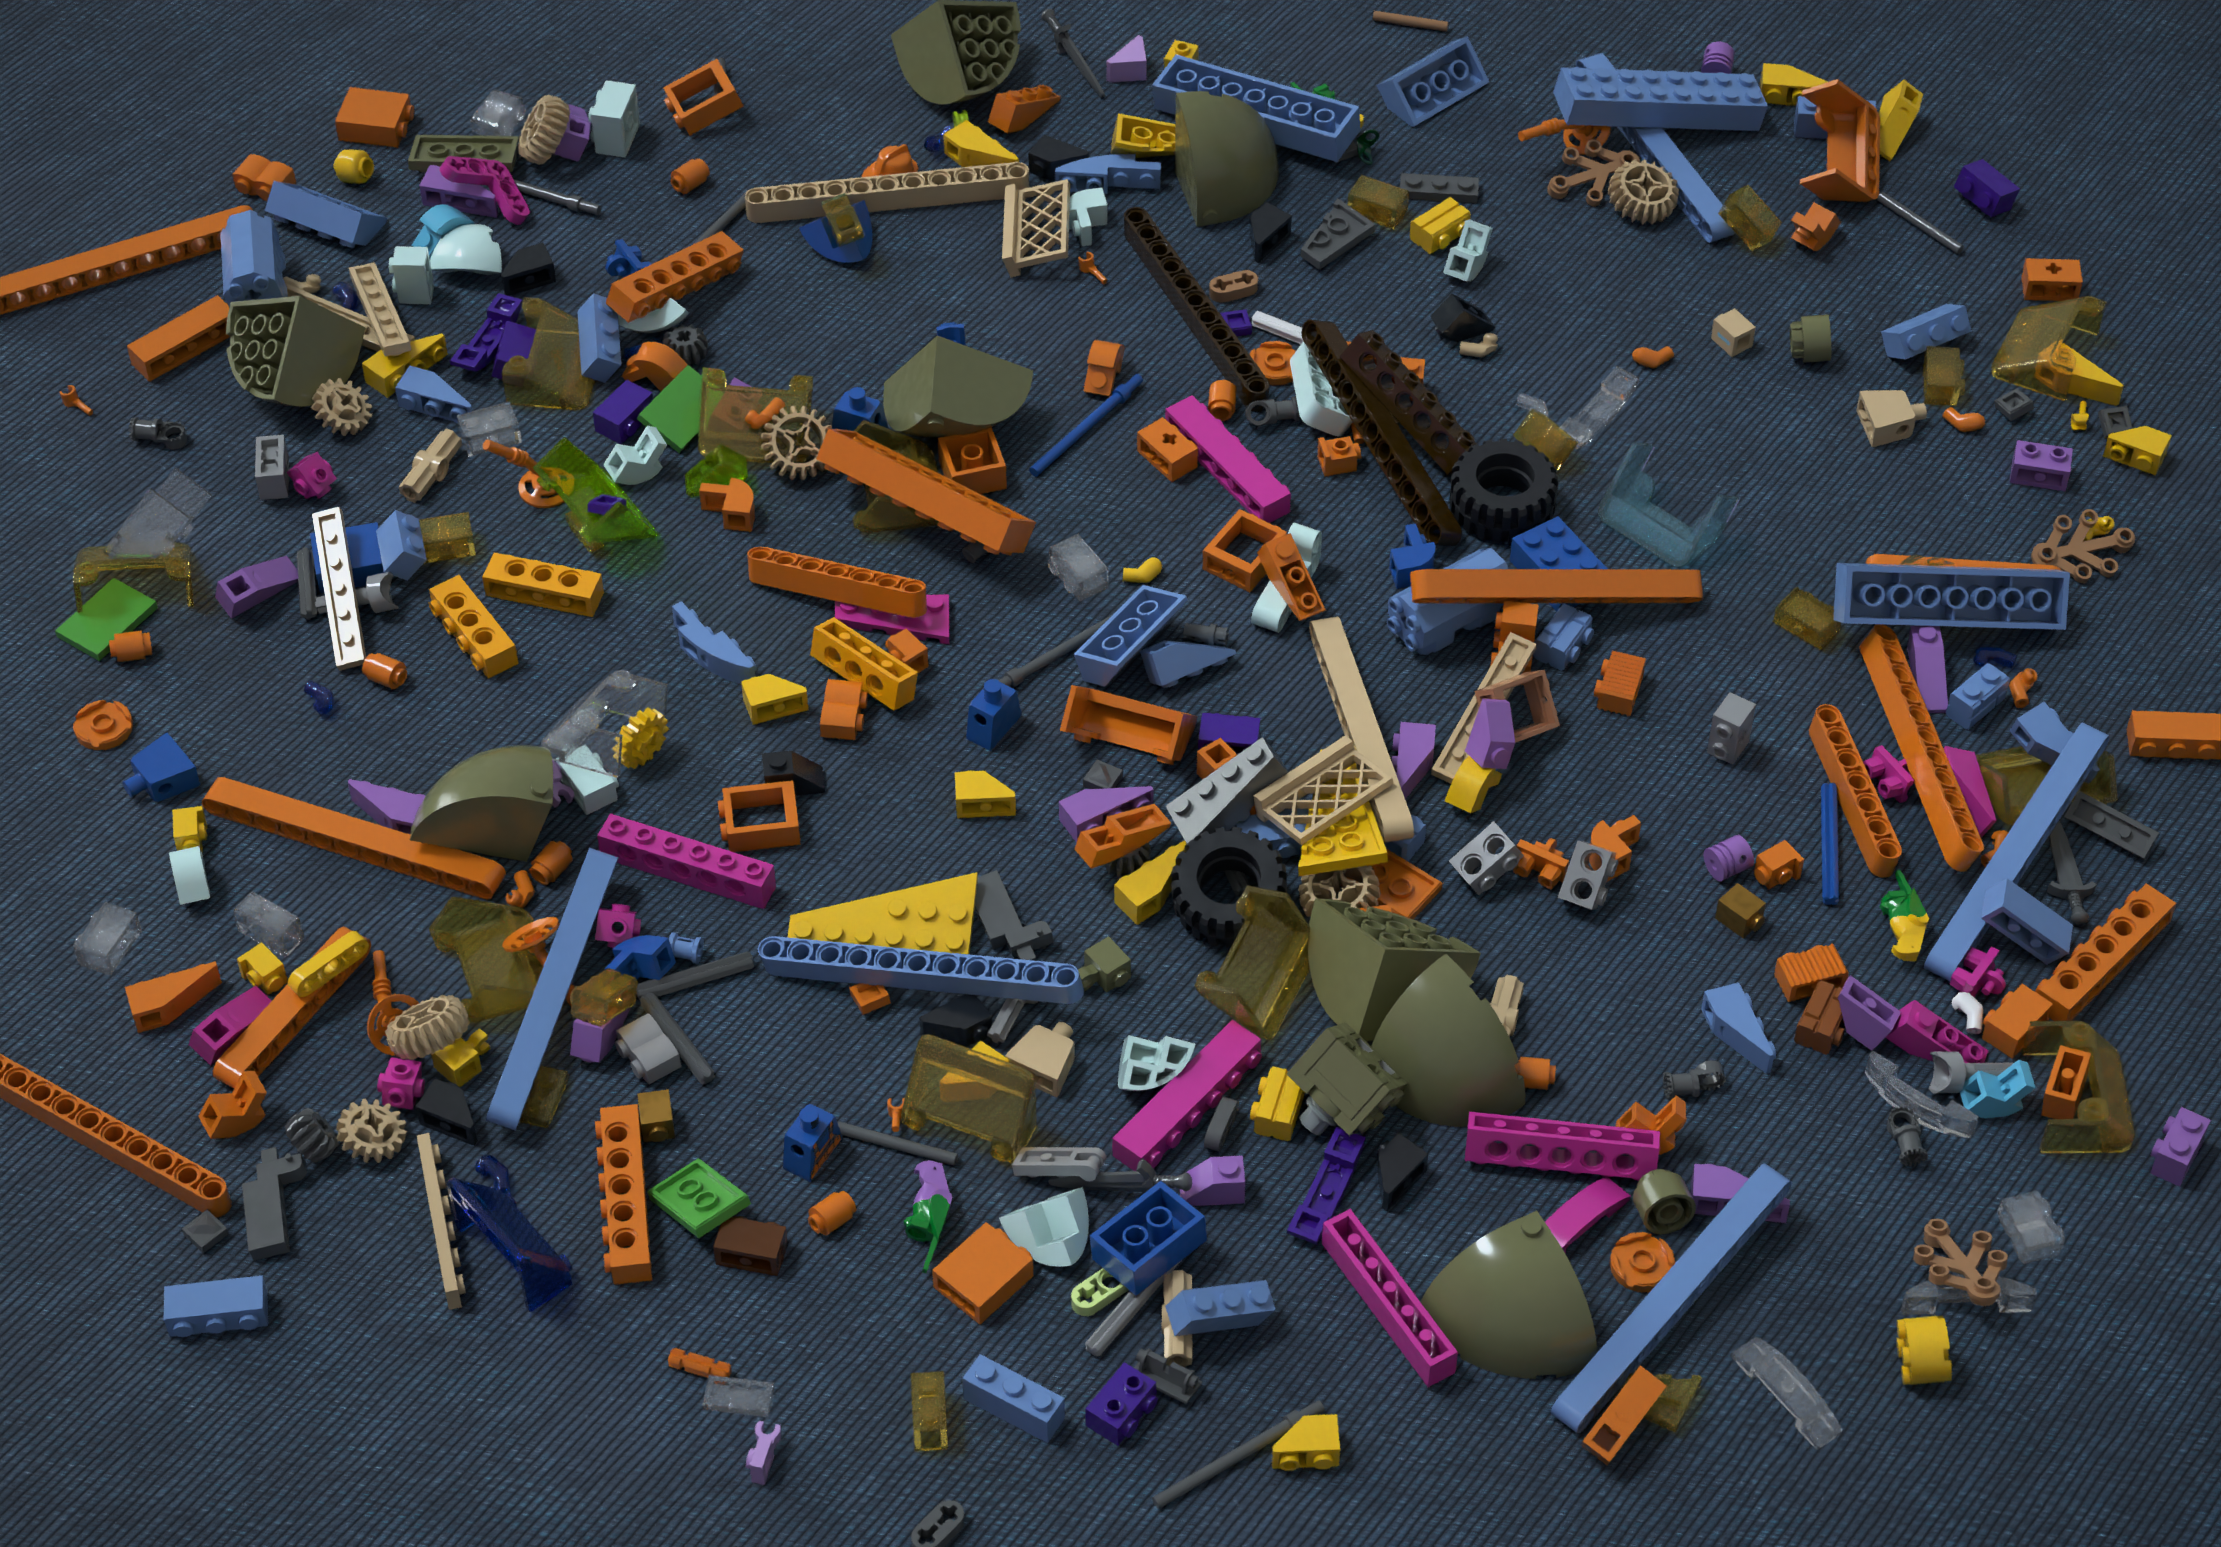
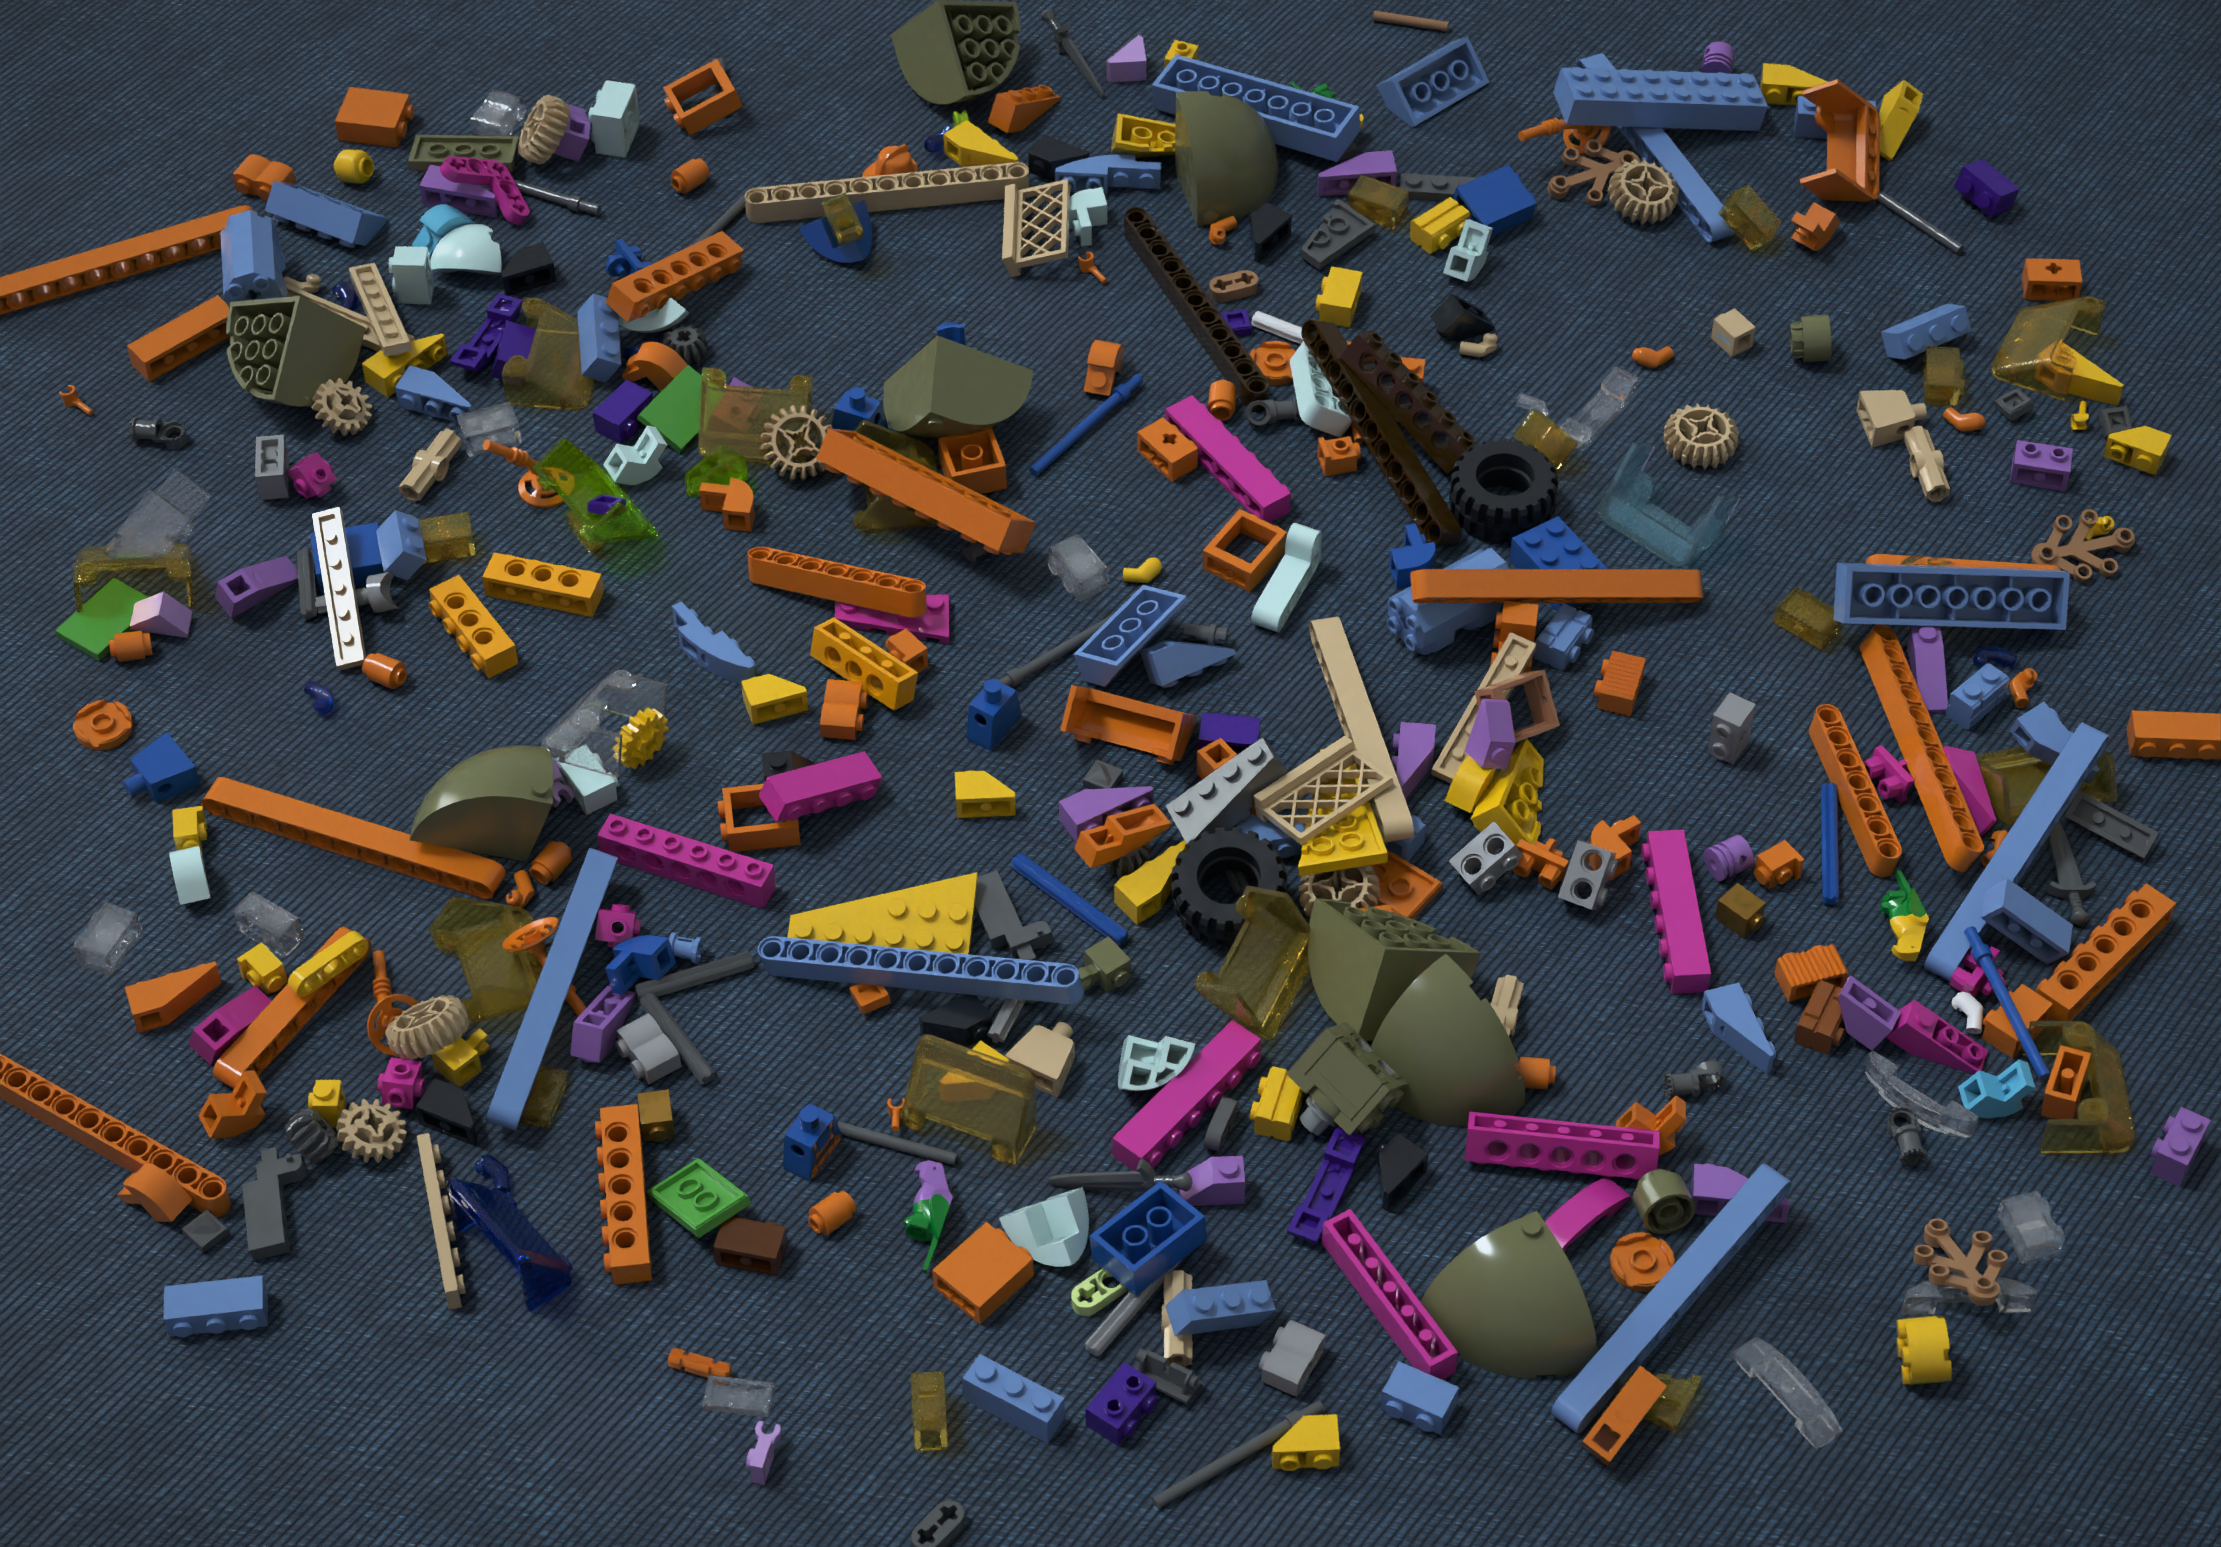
(155, 1192): none -> orange brick
(162, 616): none -> lavender slope
(328, 1100): none -> yellow brick
(386, 805): medium lavender slope -> none
(603, 997): clear yellow brick -> none
(758, 420): orange arm -> none
(820, 787): none -> dark pink brick
(1059, 1162): light grey plate -> none
(1069, 899): none -> blue axle
(1218, 230): none -> orange arm
(1290, 576): orange slope -> none
(1292, 1357): none -> light grey brick
(1339, 296): none -> yellow brick
(1342, 177): none -> medium lavender slope
(1364, 145): dark green piece -> none
(1419, 1398): none -> medium blue brick
(1497, 200): none -> blue brick
(1513, 797): none -> yellow wedge
(1677, 912): none -> dark pink brick
(1701, 436): none -> tan gear
(1926, 464): none -> tan piece
(1952, 1072): light grey piece -> none
(1983, 957): none -> blue bar

